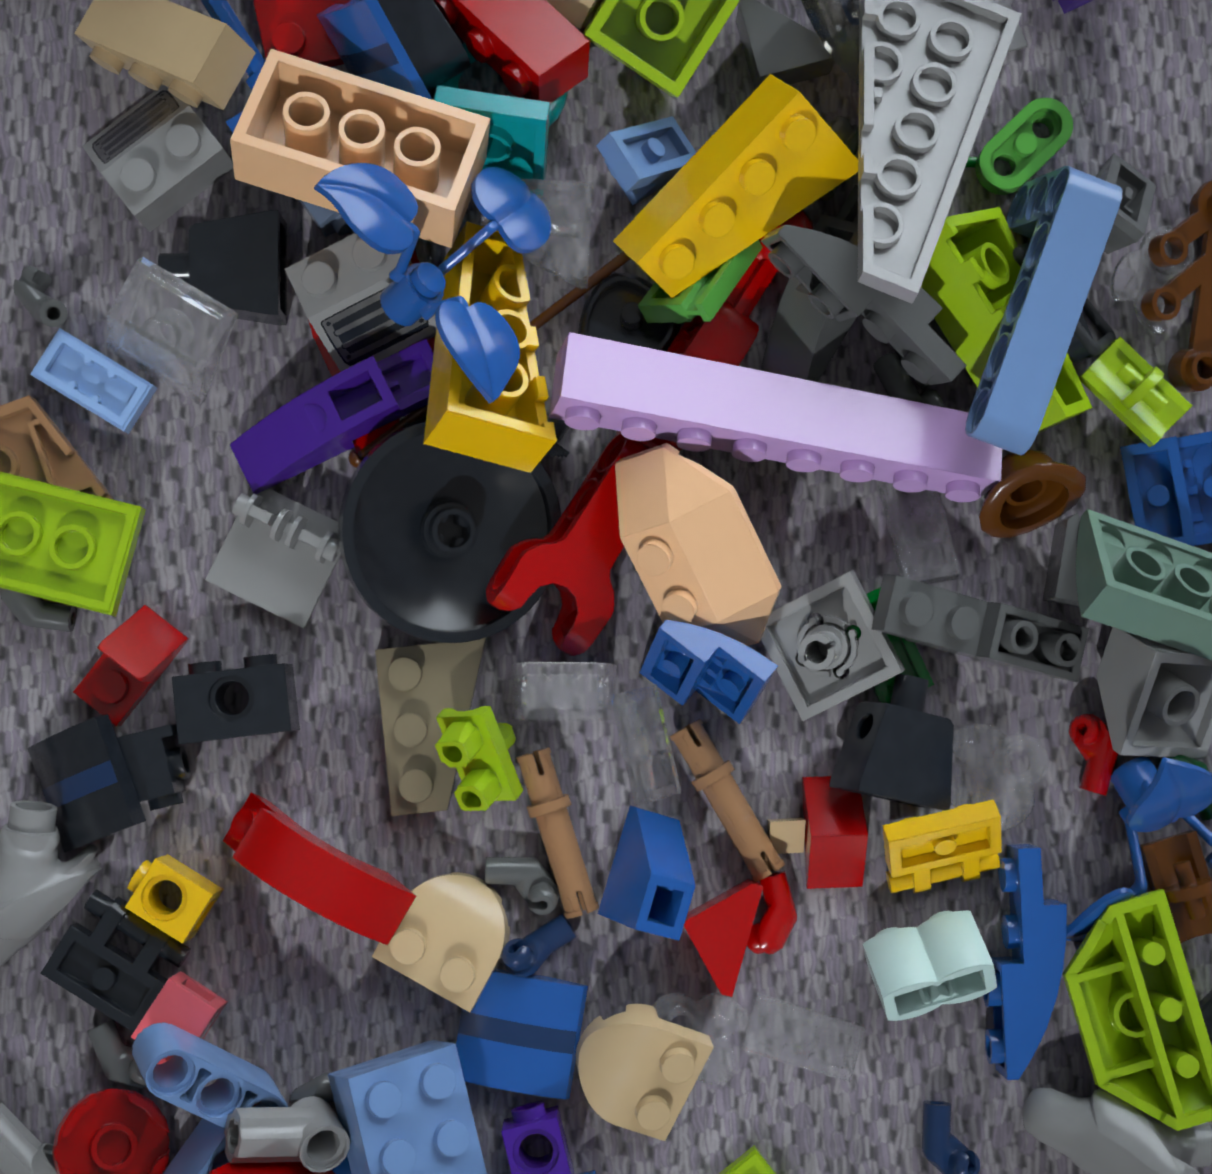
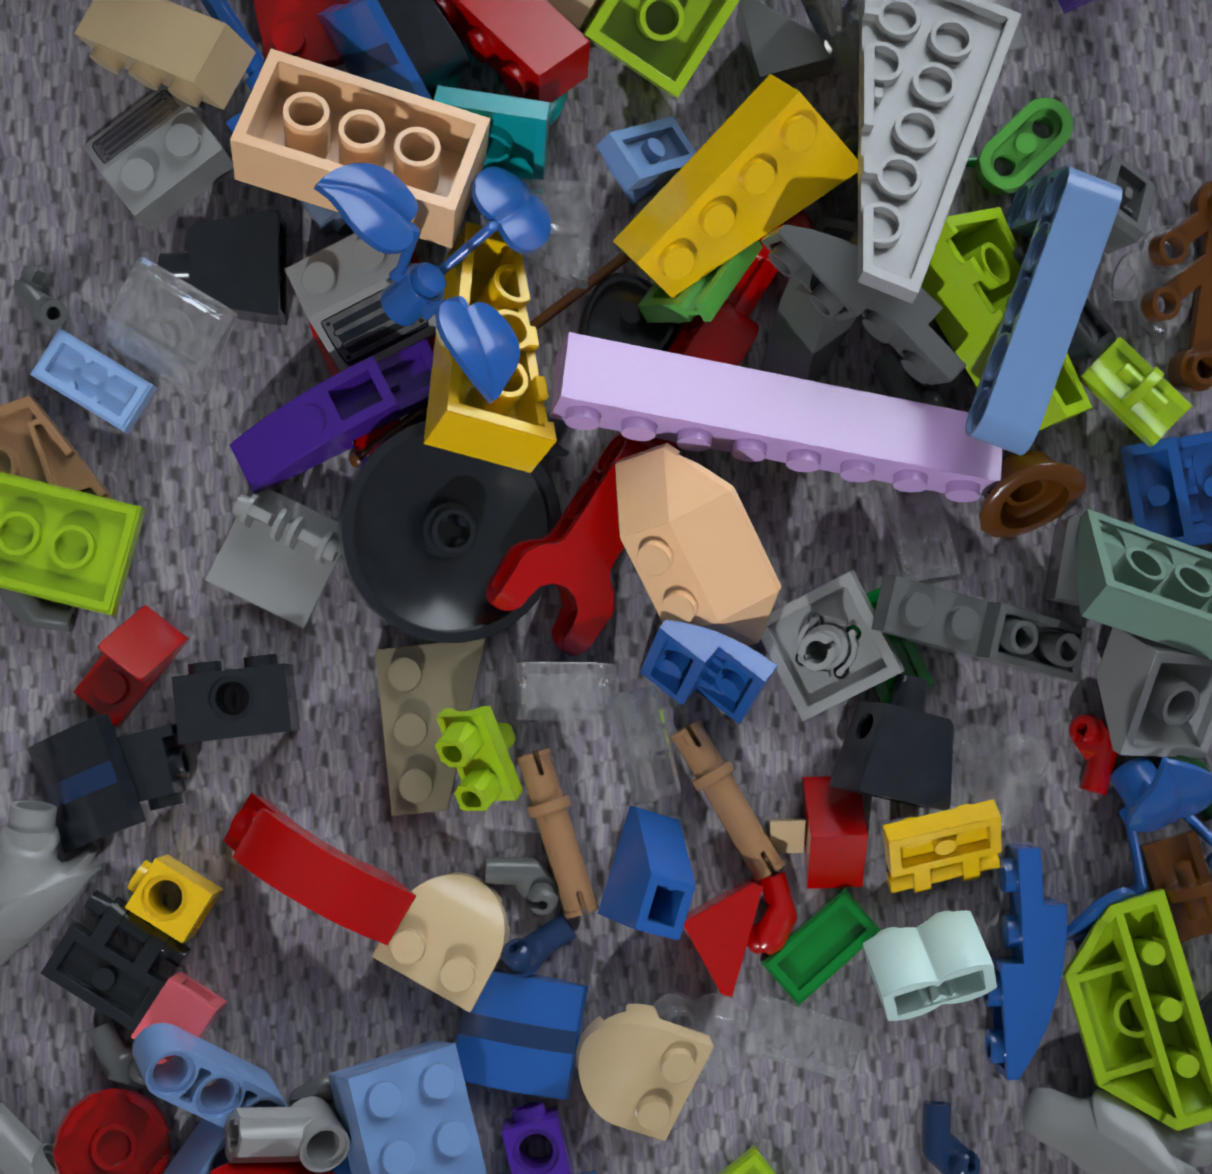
(821, 946): none -> green tile

